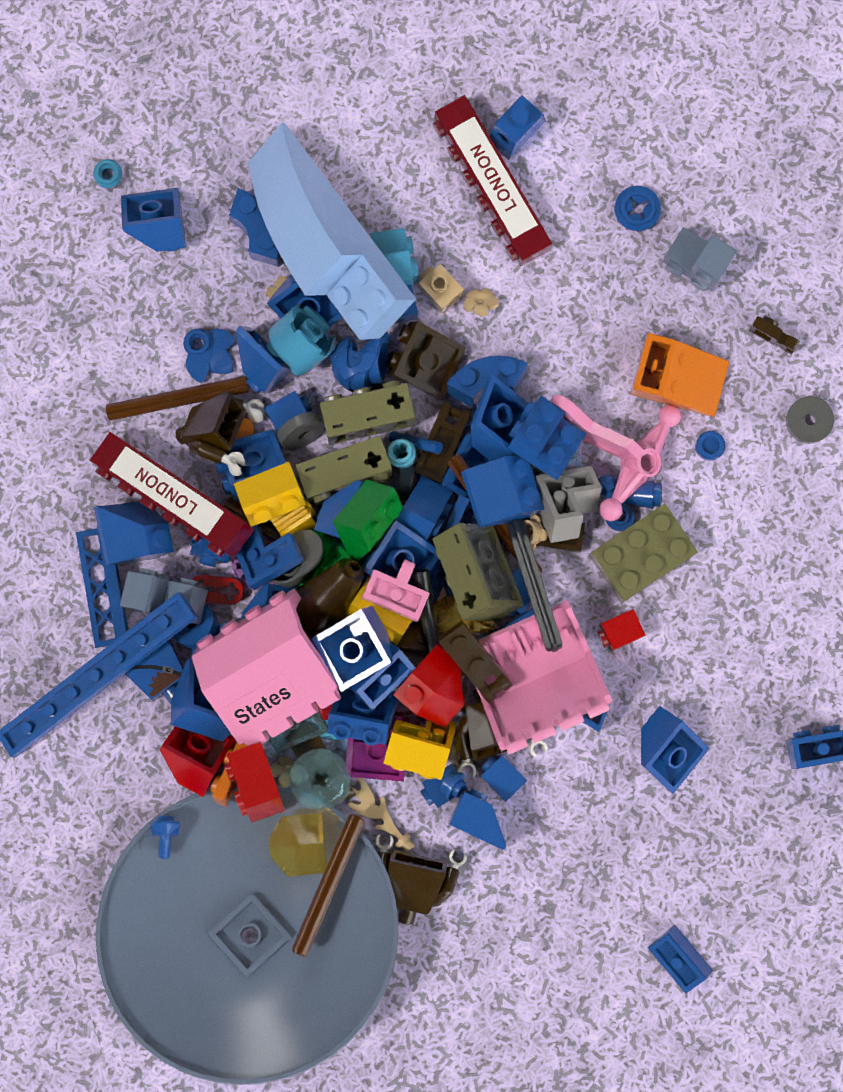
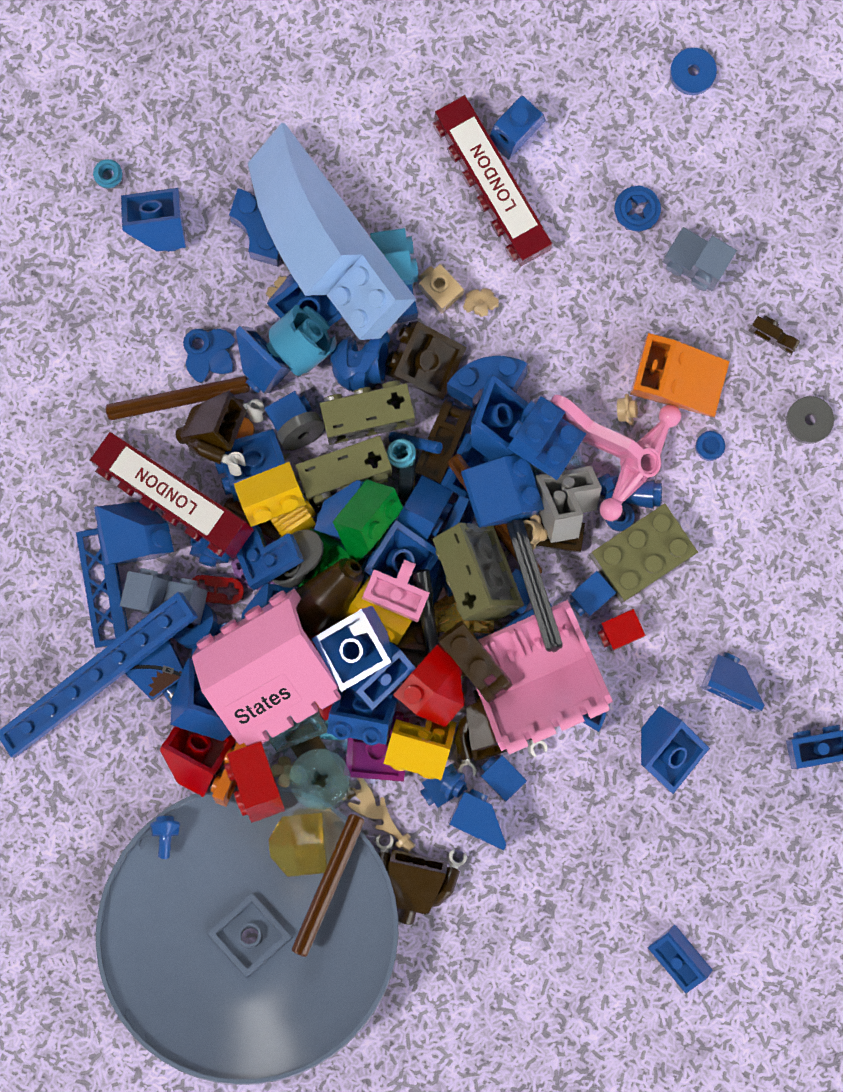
(591, 595): none -> blue brick
(627, 409): none -> tan plate
(688, 83): none -> blue piece
(732, 682): none -> blue slope

